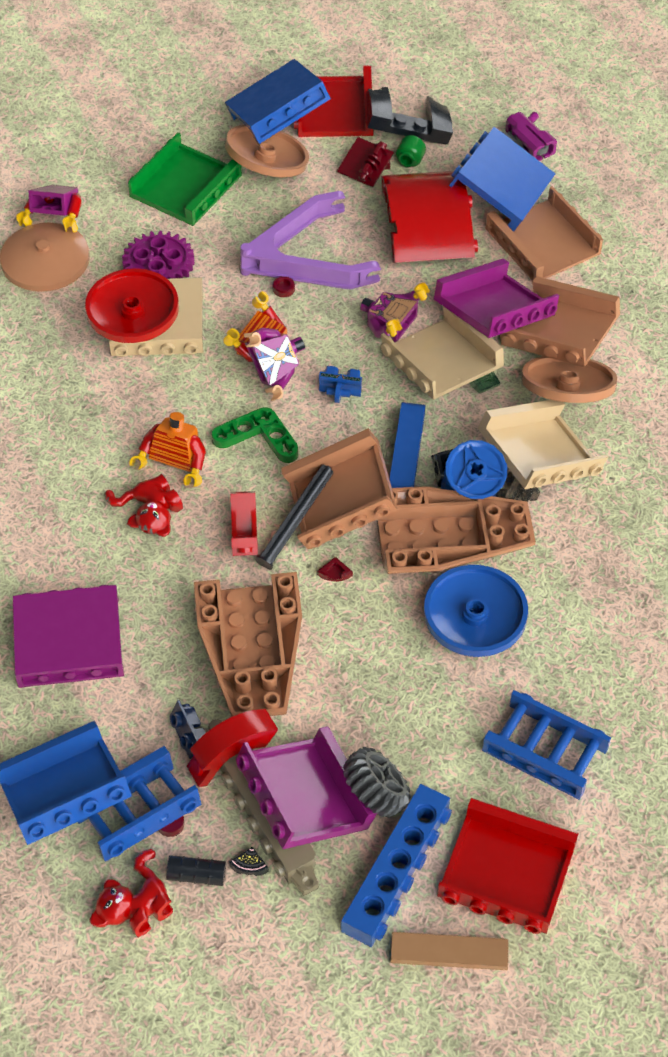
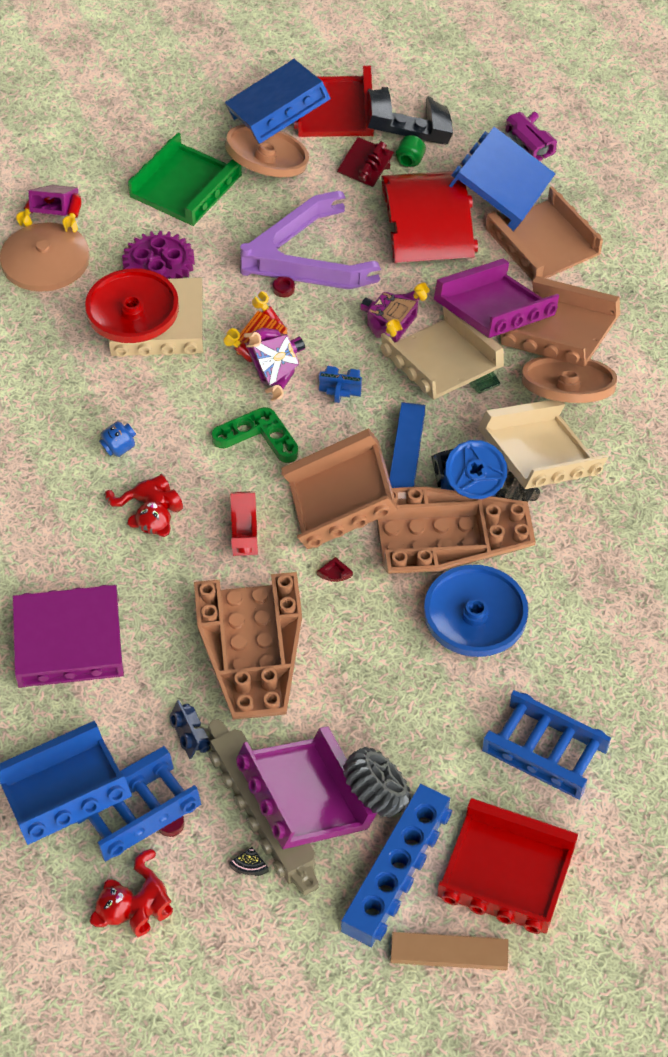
(117, 439): none -> blue head
(174, 445): torso -> none
(196, 870): black axle -> none
(226, 741): red arch -> none
(294, 517): black axle -> none

